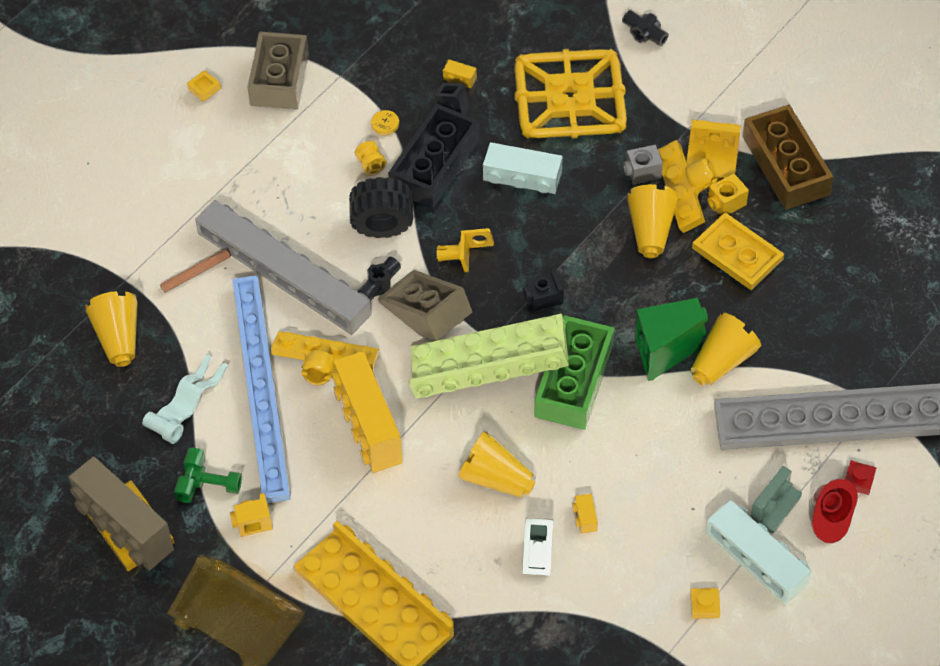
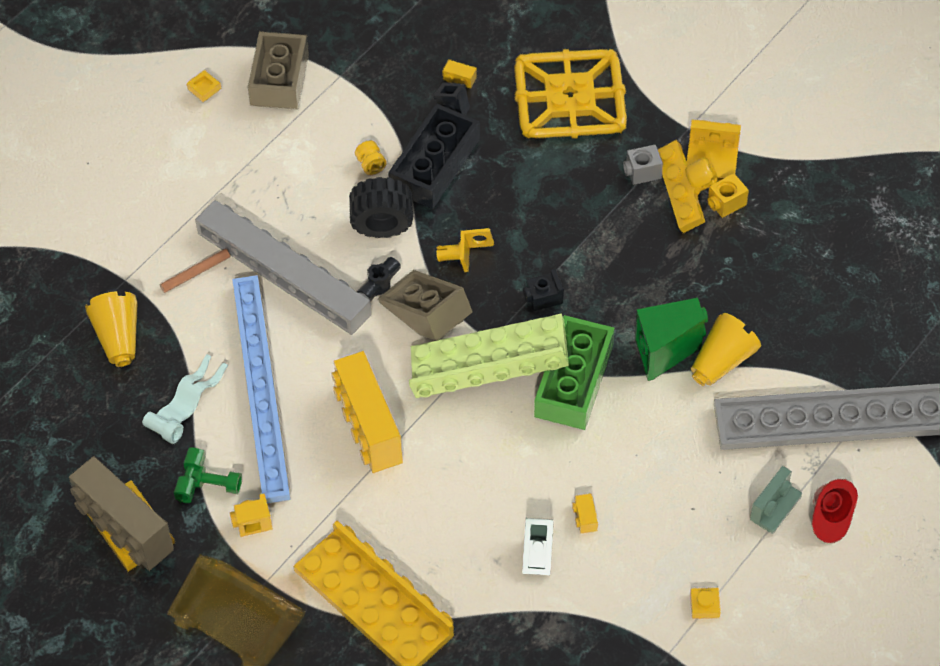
(318, 354): yellow plate -> none
(385, 122): yellow piece -> none
(496, 468): yellow cone -> none
(522, 168): light aqua brick -> none
(645, 28): black axle -> none
(651, 217): yellow cone -> none
(738, 251): yellow plate -> none
(758, 551): light aqua brick -> none
(787, 157): pearl gold brick -> none
(861, 476): red plate -> none

